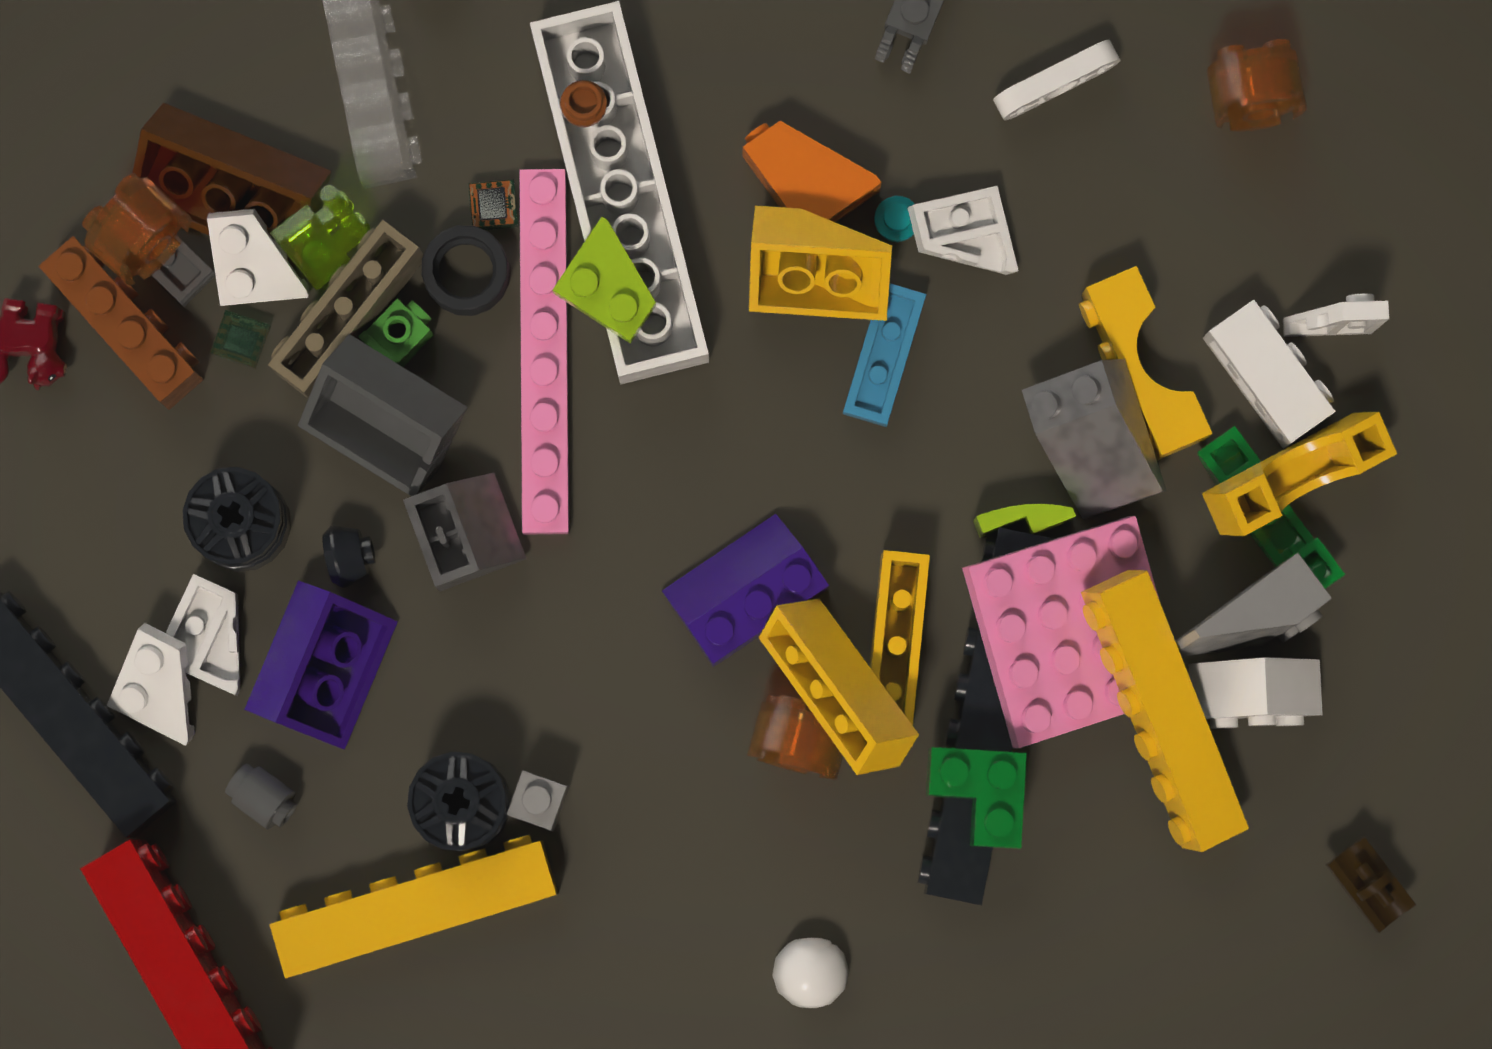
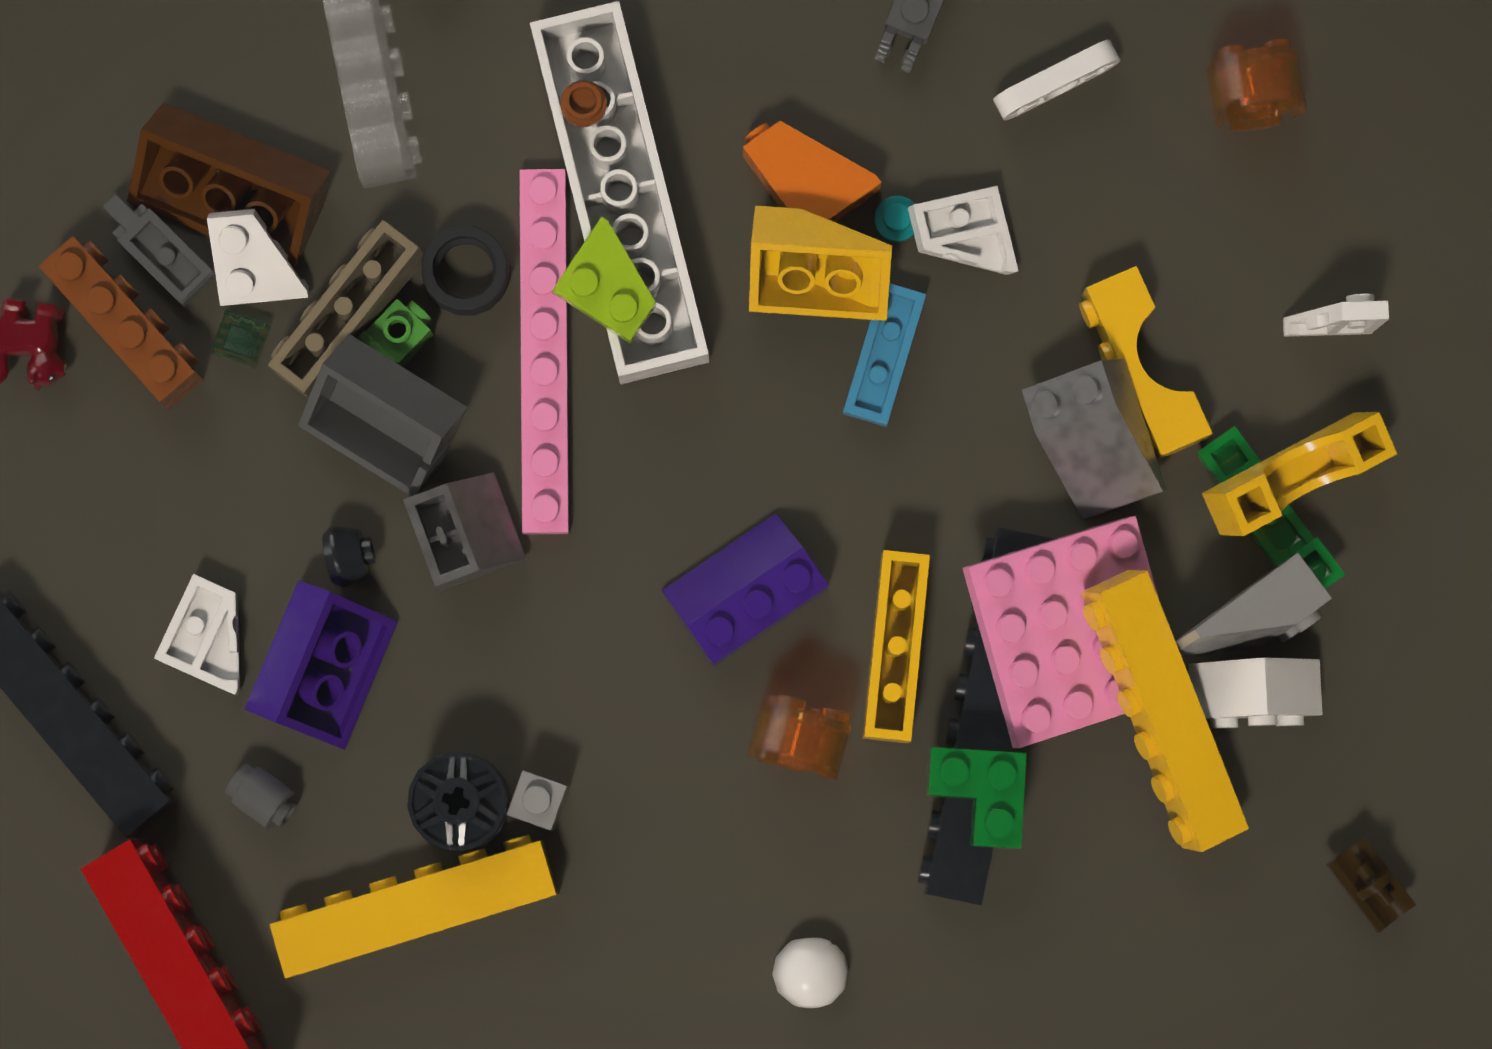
(135, 229): clear orange brick -> none
(155, 684): white wing -> none
(240, 546): black wheel -> none
(308, 240): clear neon green plate -> none
(493, 204): tile -> none
(838, 686): yellow brick -> none
(1035, 517): lime slope -> none
(1270, 373): white brick -> none

